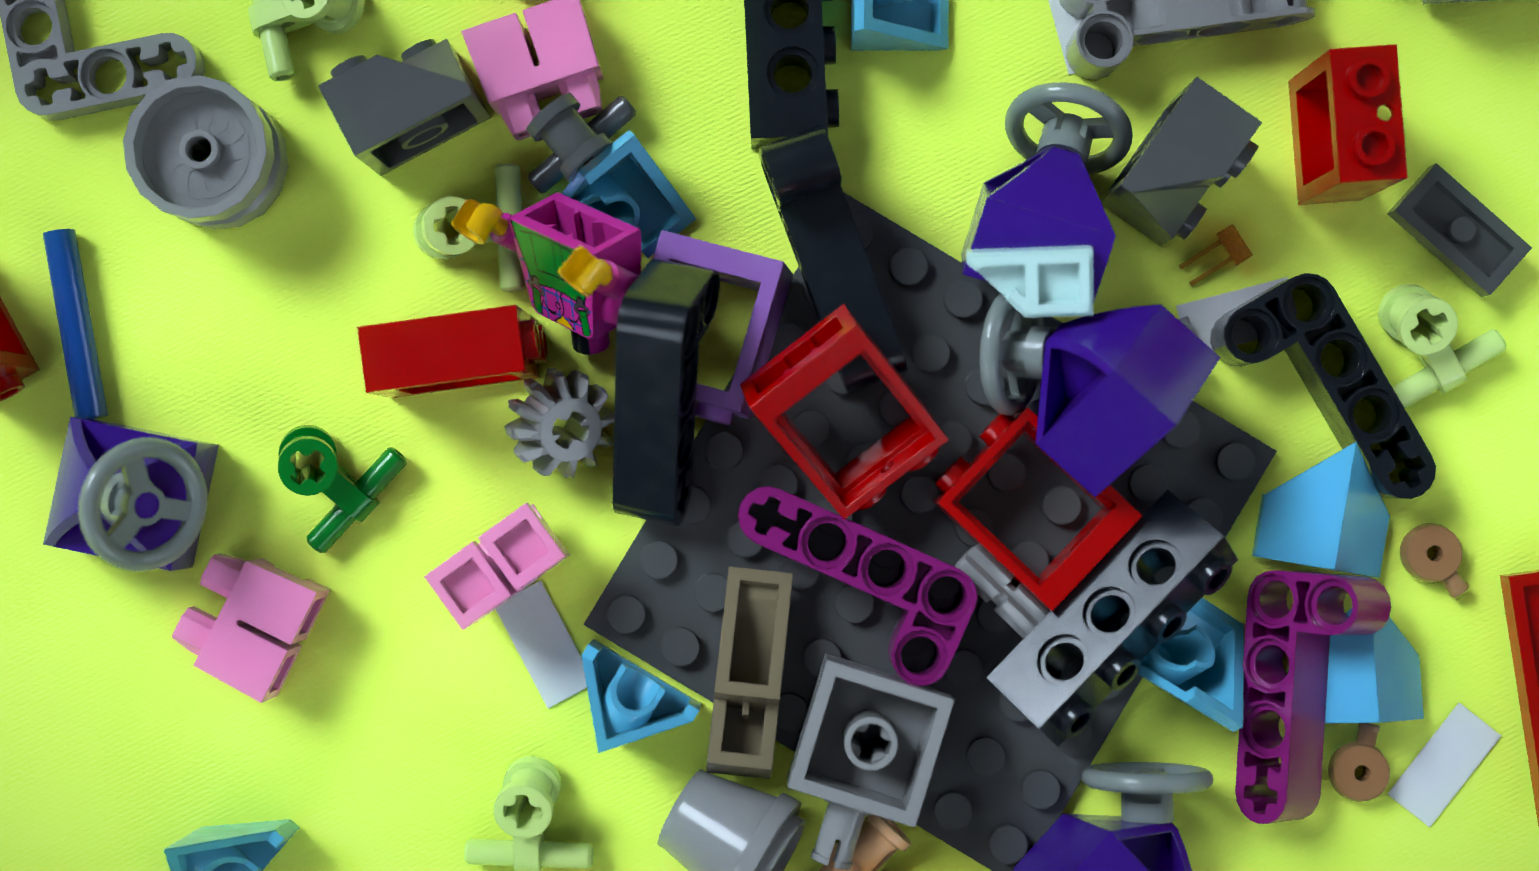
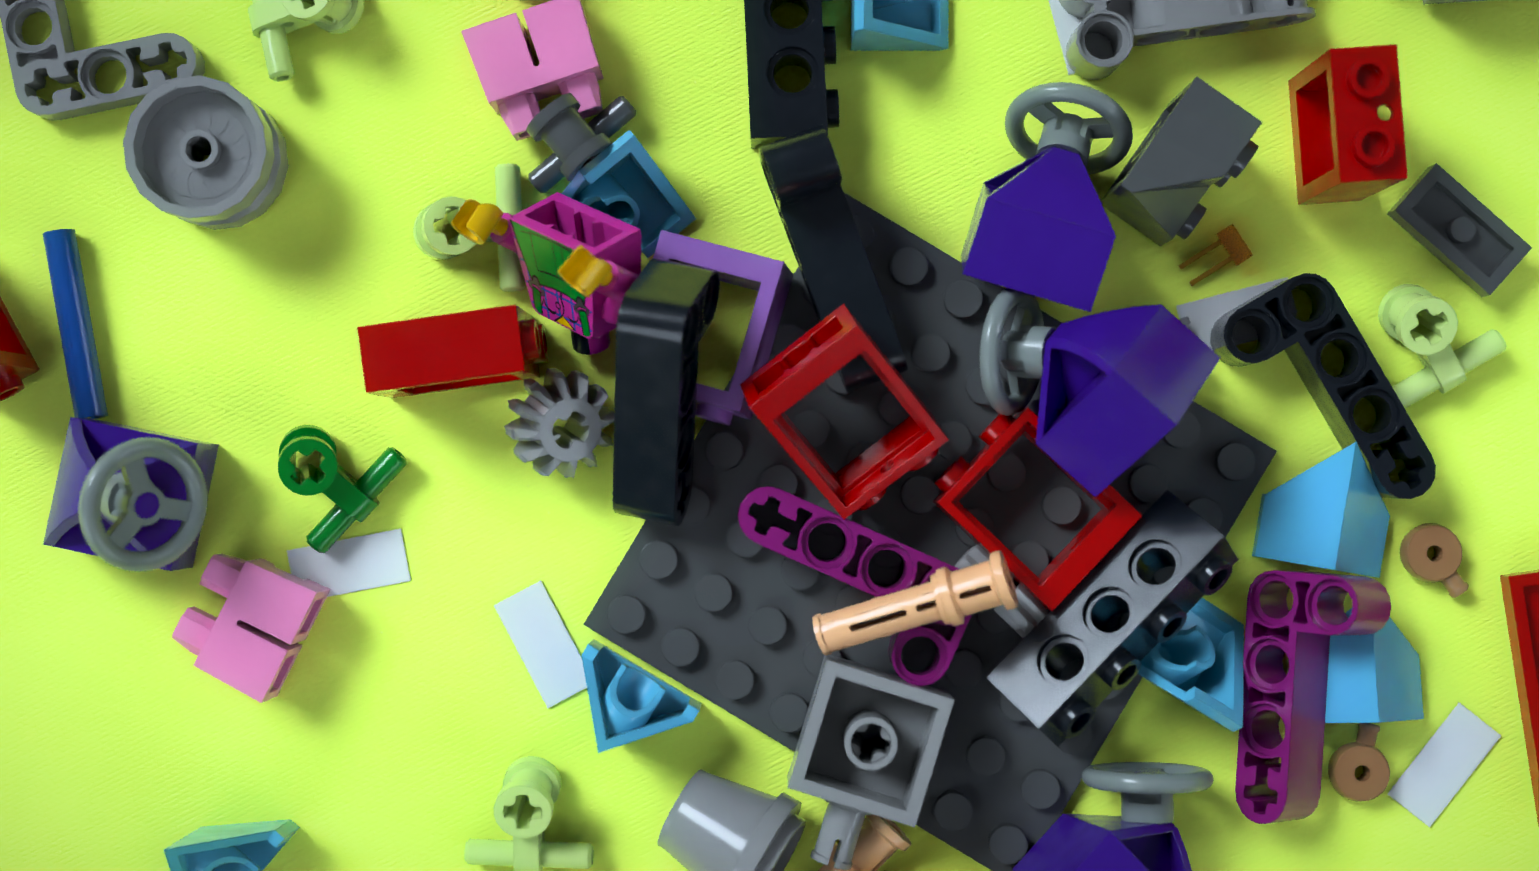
(354, 563): none -> white sticker
(405, 107): dark grey slope -> none
(498, 566): bright pink hips -> none
(749, 673): dark tan slope -> none
(952, 603): none -> light nougat pin
(1040, 279): light aqua tile -> none

